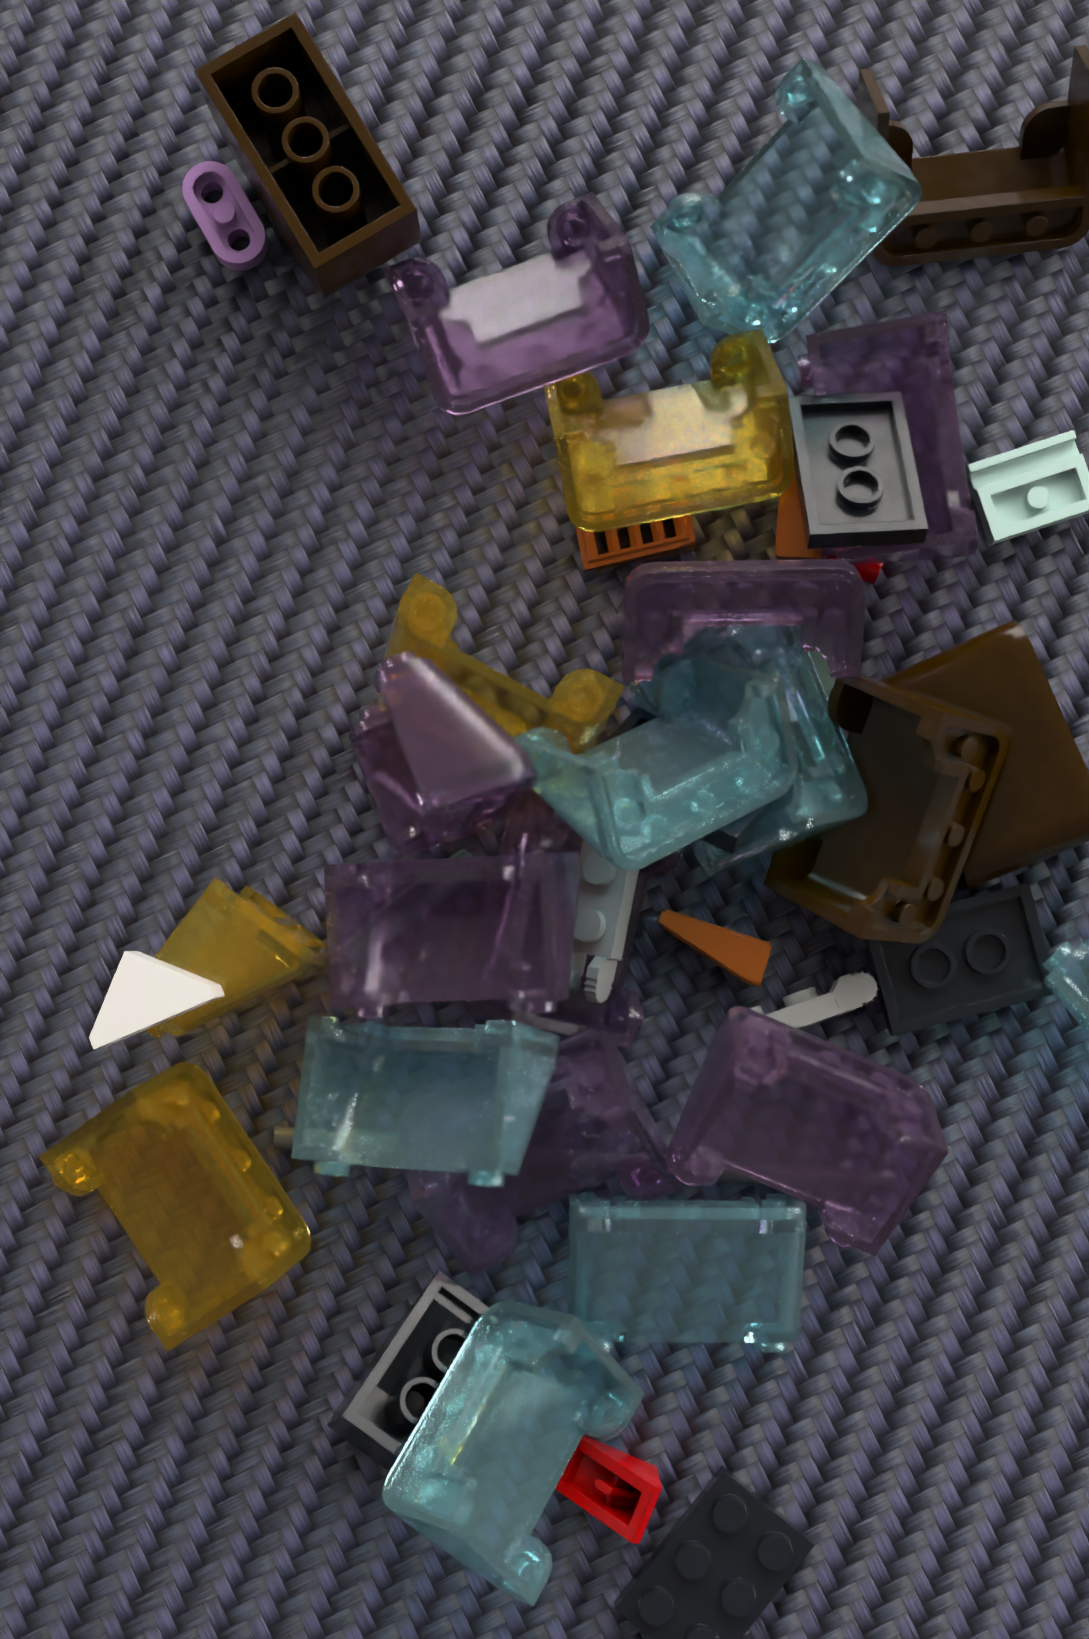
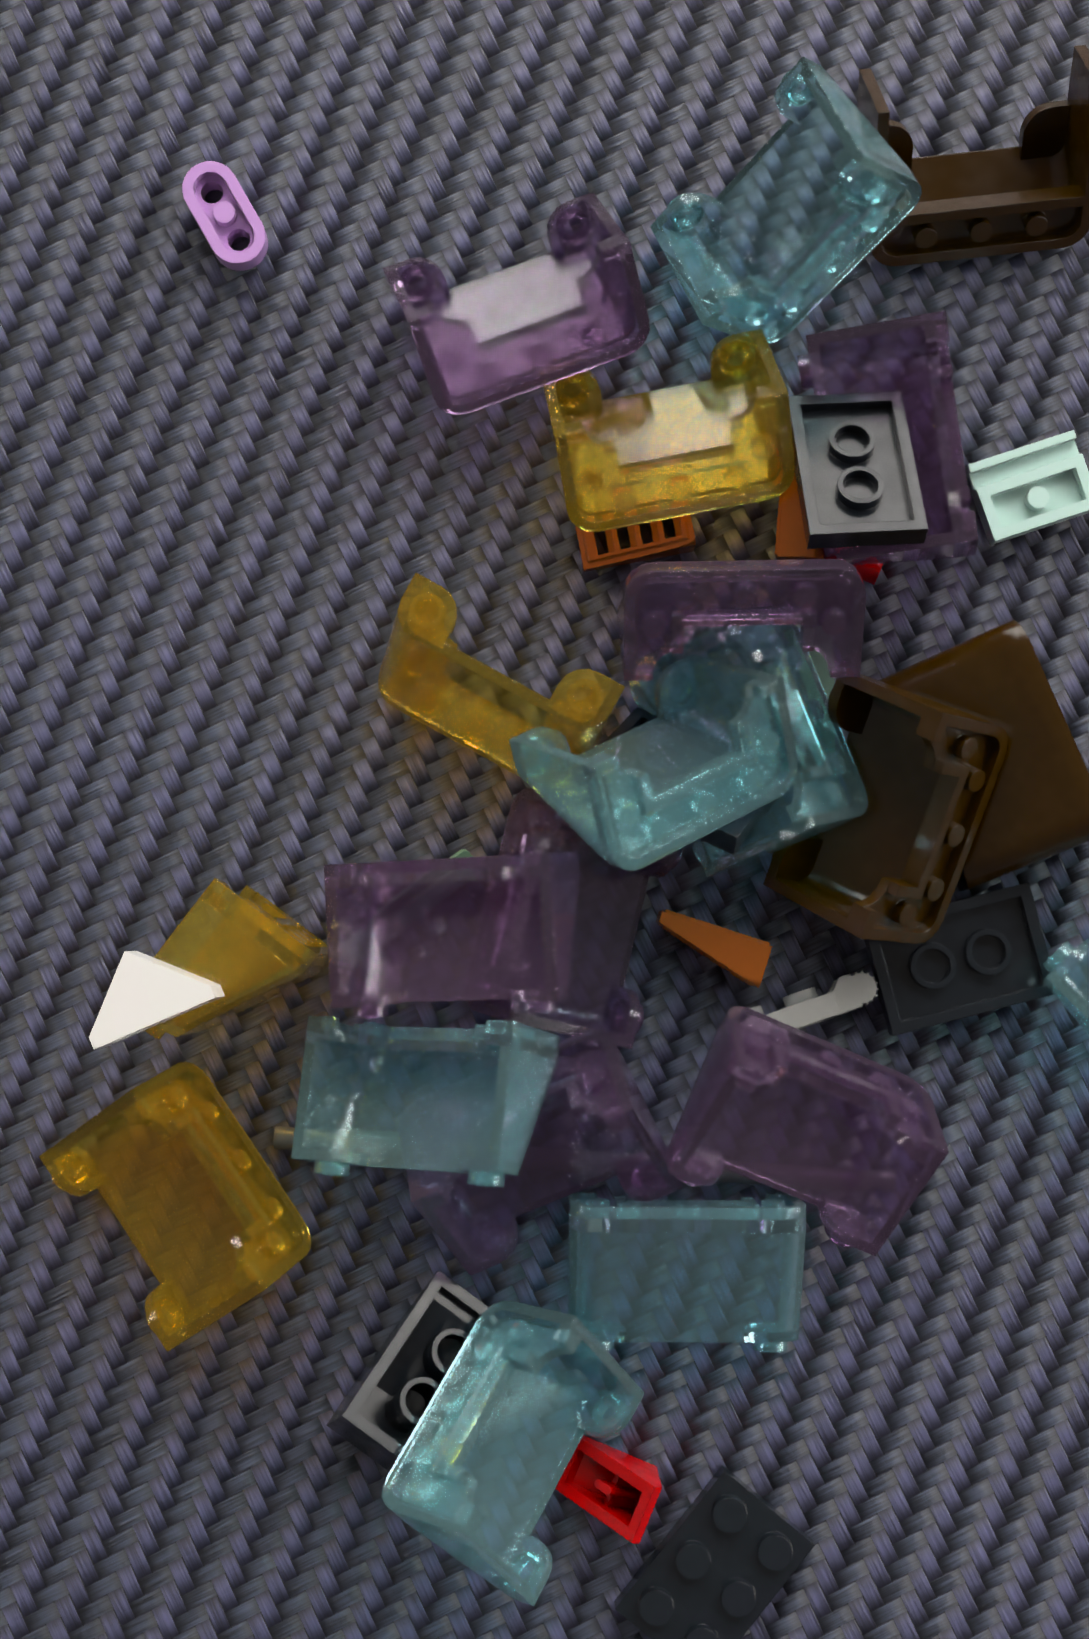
(309, 156): dark brown brick -> none
(435, 758): clear purple windscreen -> none
(601, 923): light grey hinge -> none

